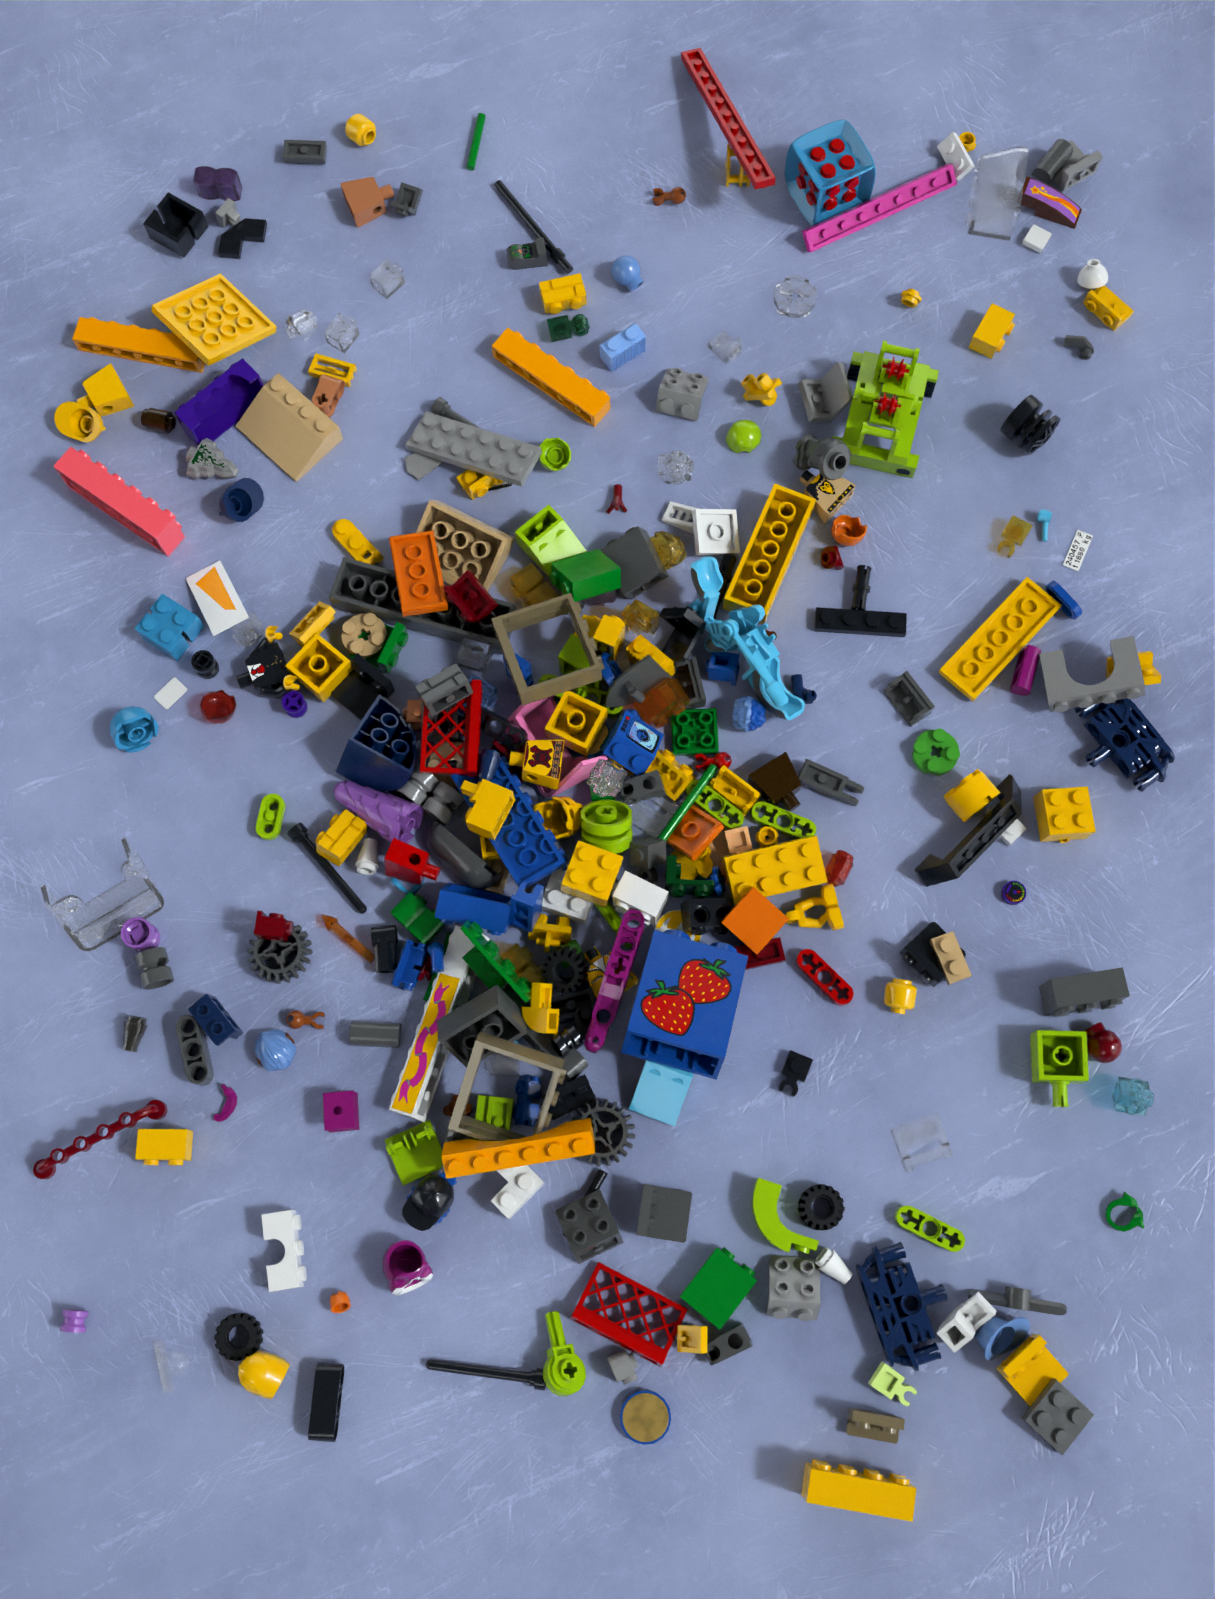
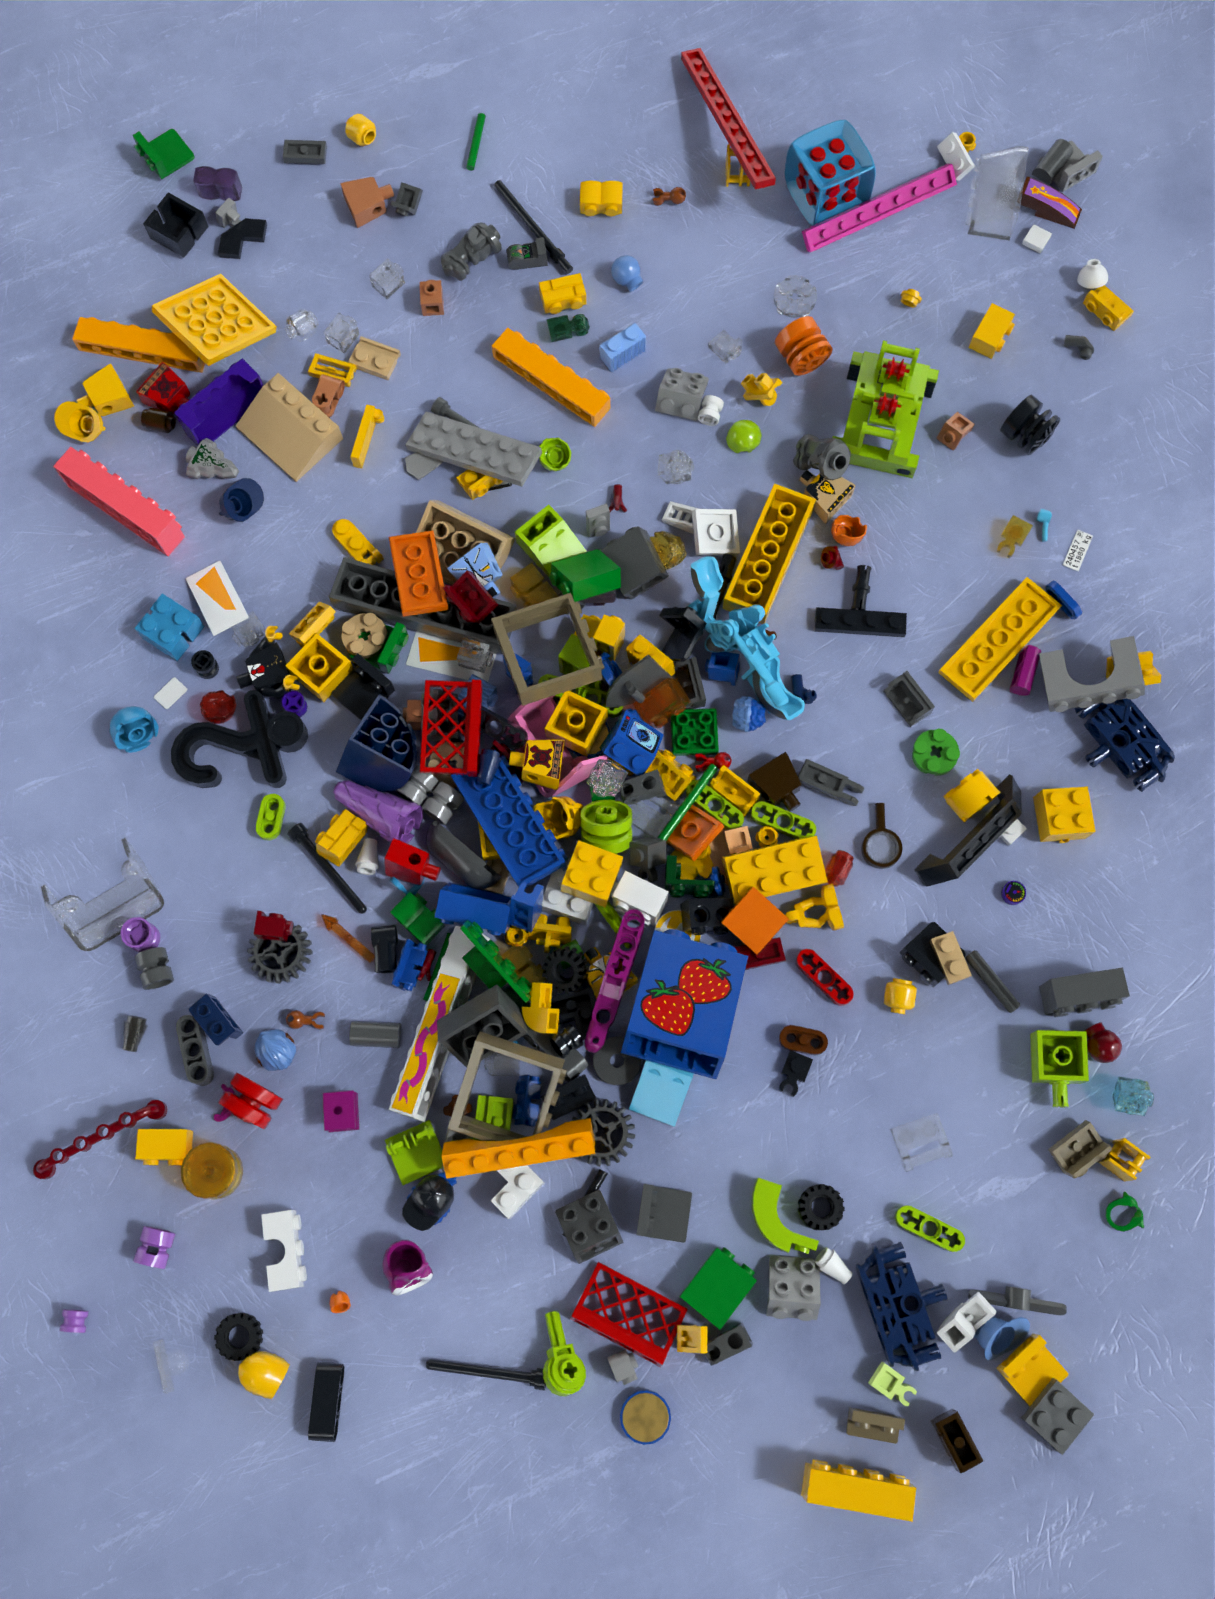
(157, 1238): none -> medium lavender wheel
(164, 153): none -> green bracket
(164, 390): none -> red torso
(197, 1167): none -> clear yellow wheel
(249, 1103): none -> red wheel
(263, 741): none -> black piece
(370, 418): none -> yellow hinge
(374, 358): none -> tan plate
(431, 298): none -> nougat brick
(436, 951): blue arm -> none
(440, 656): none -> white sticker
(444, 689): dark grey brick -> none
(473, 247): none -> dark grey animal
(483, 566): none -> light blue torso
(490, 807): yellow hinge -> none
(511, 932): none -> yellow plate
(598, 520): none -> light grey plate
(601, 198): none -> yellow brick
(607, 1072): none -> dark grey tile
(642, 615): clear yellow bracket -> none
(709, 413): none -> white wheel
(802, 1040): none -> reddish brown plate
(803, 345): none -> orange wheel
(828, 396): light grey bracket -> none
(881, 846): none -> piece
(954, 430): none -> nougat bracket
(956, 1441): none -> dark brown brick
(992, 981): none -> dark grey axle
(1079, 1150): none -> dark tan bracket
(1124, 1169): none -> yellow piece

